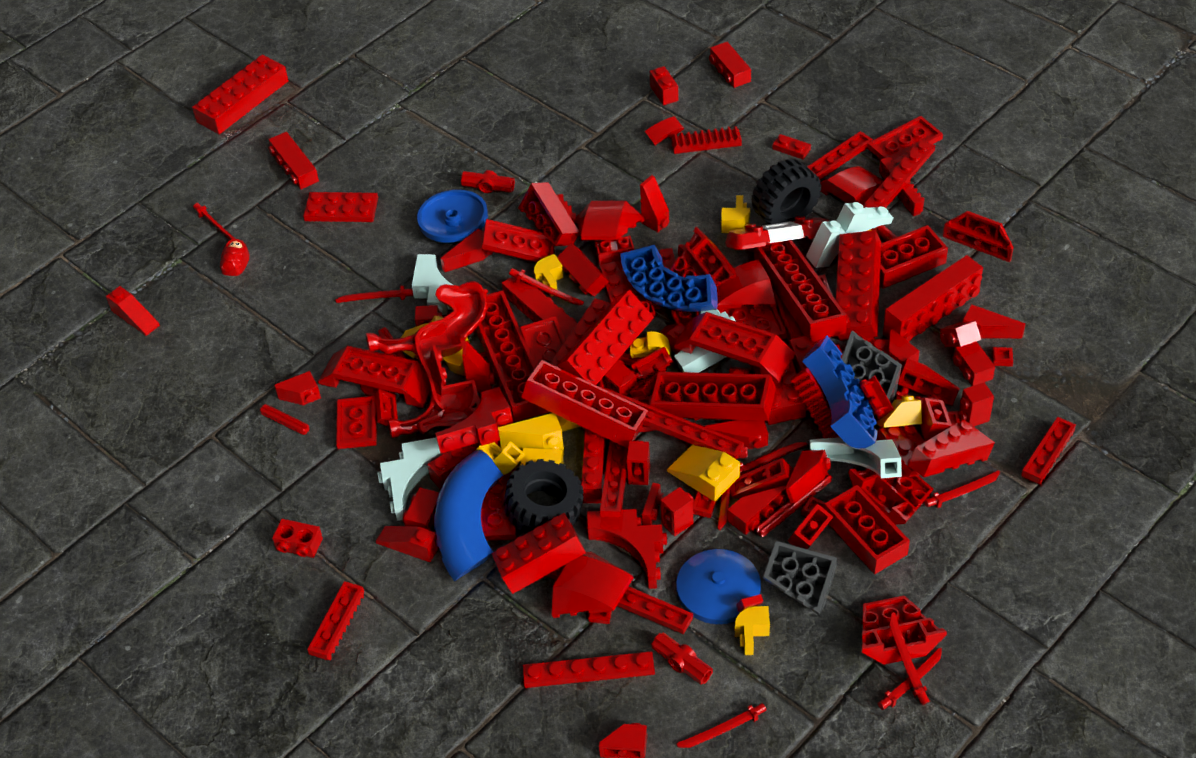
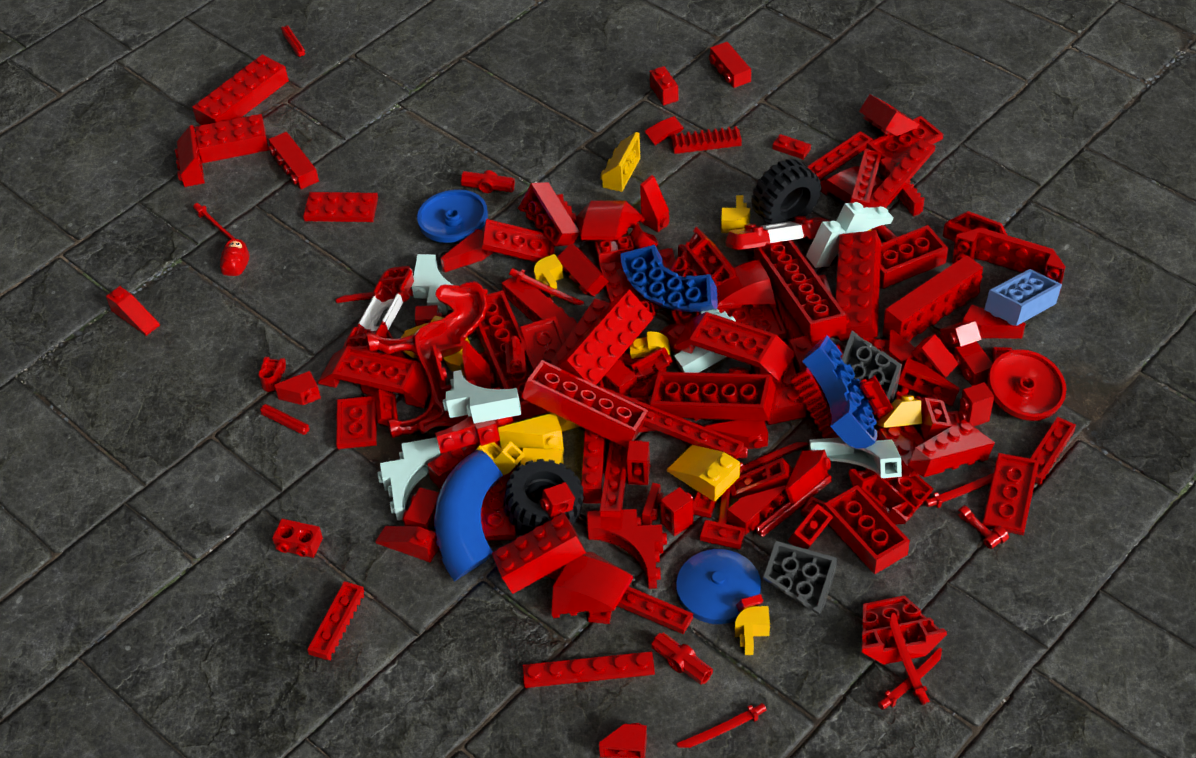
(189, 159): none -> red slope
(231, 138): none -> red brick
(271, 373): none -> red piece
(293, 41): none -> red axle
(389, 293): none -> red piece
(480, 402): none -> light aqua arch
(515, 356): none -> red hinge
(557, 500): none -> red brick
(622, 163): none -> yellow slope
(642, 239): none -> red piece
(722, 534): none -> red plate
(866, 177): none -> red plate
(886, 117): none -> red slope
(935, 356): none -> red brick
(992, 537): none -> red brick
(1008, 252): none -> red slope
(1011, 493): none -> red tile
(1022, 297): none -> medium blue brick
(1026, 385): none -> red dish

